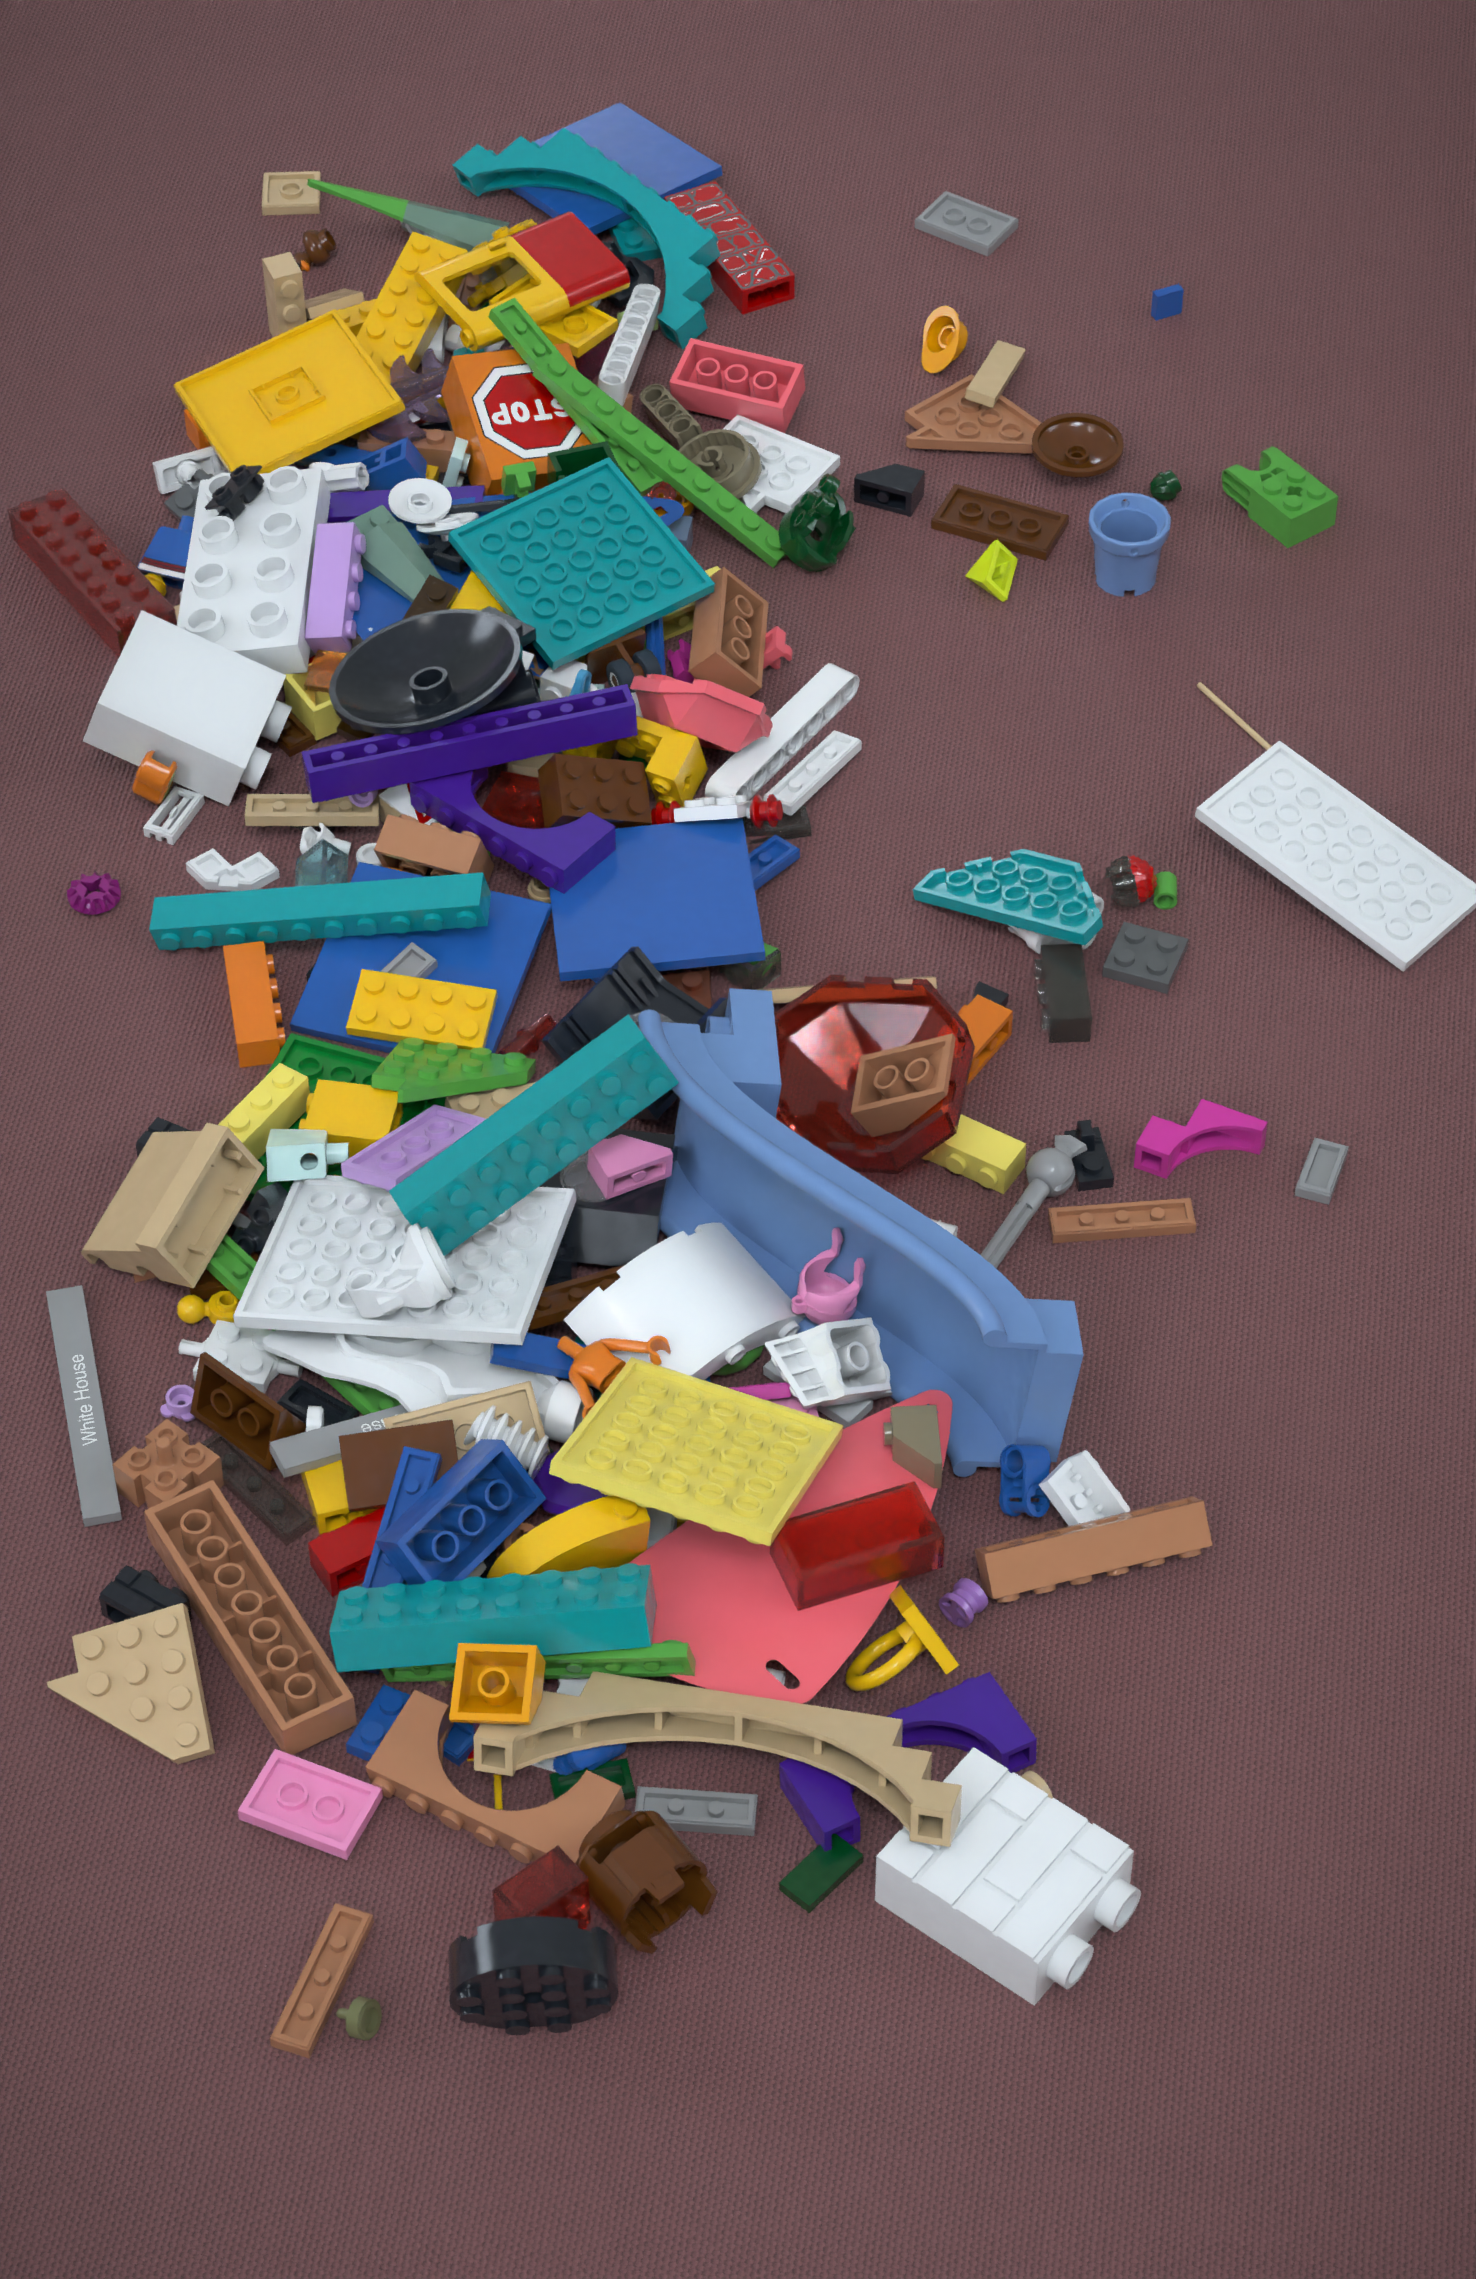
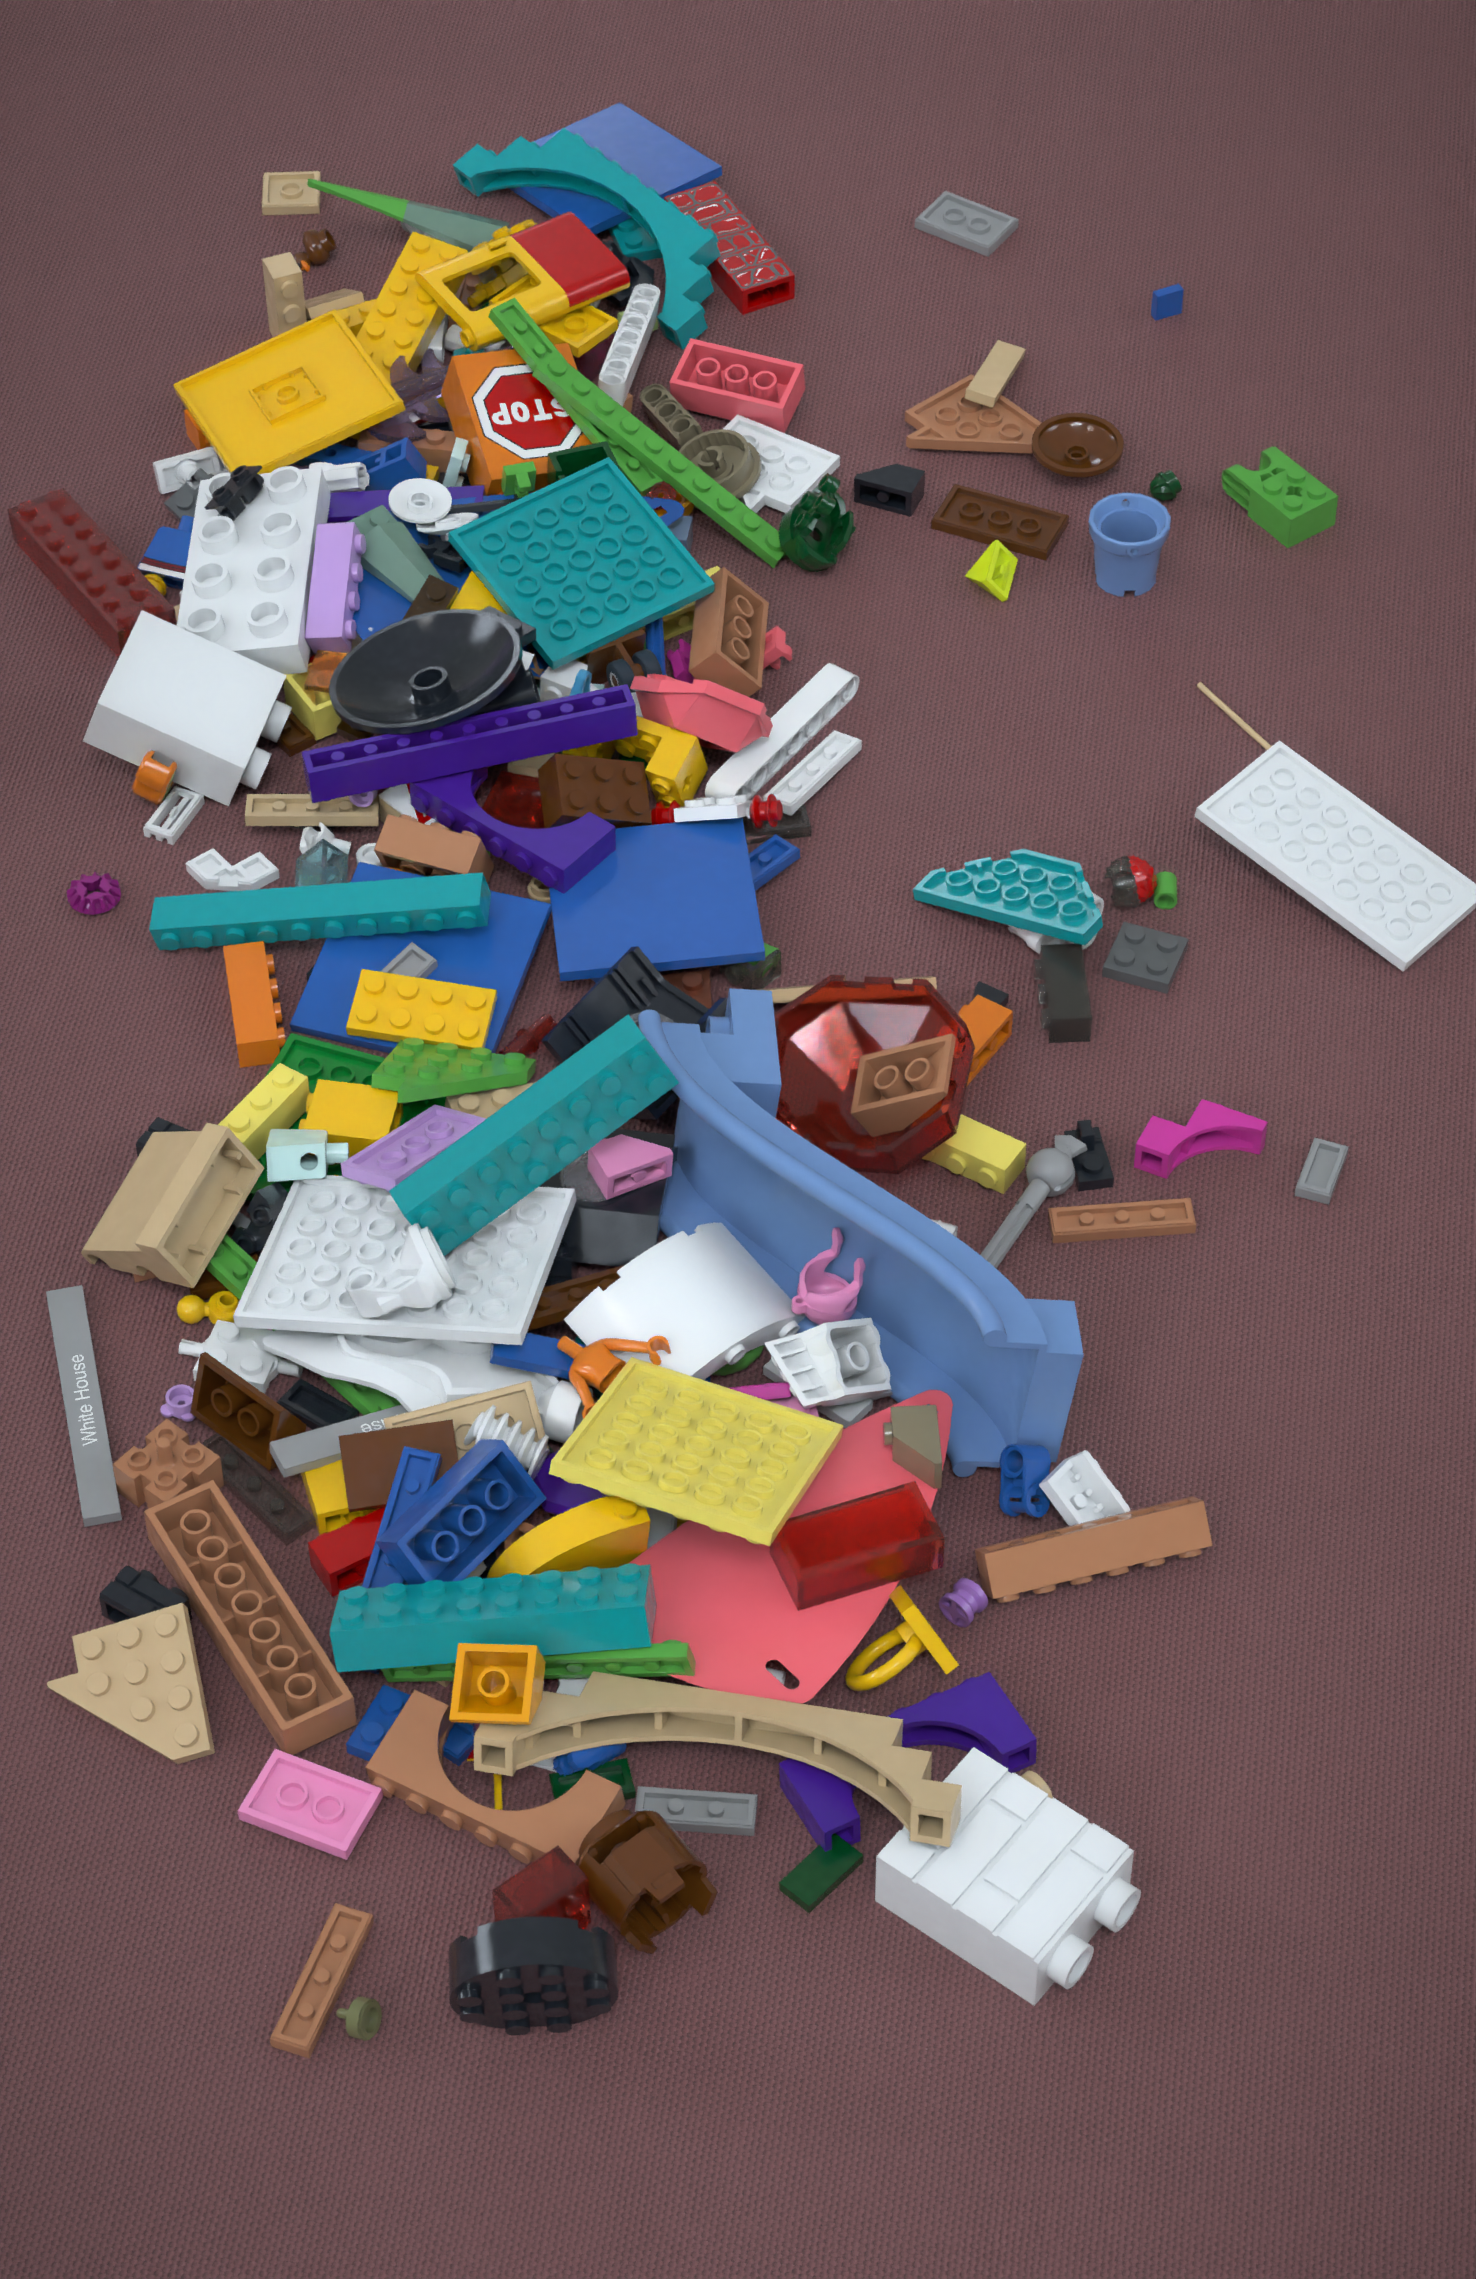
(315, 1418): white tile -> none
(942, 339): light orange piece -> none

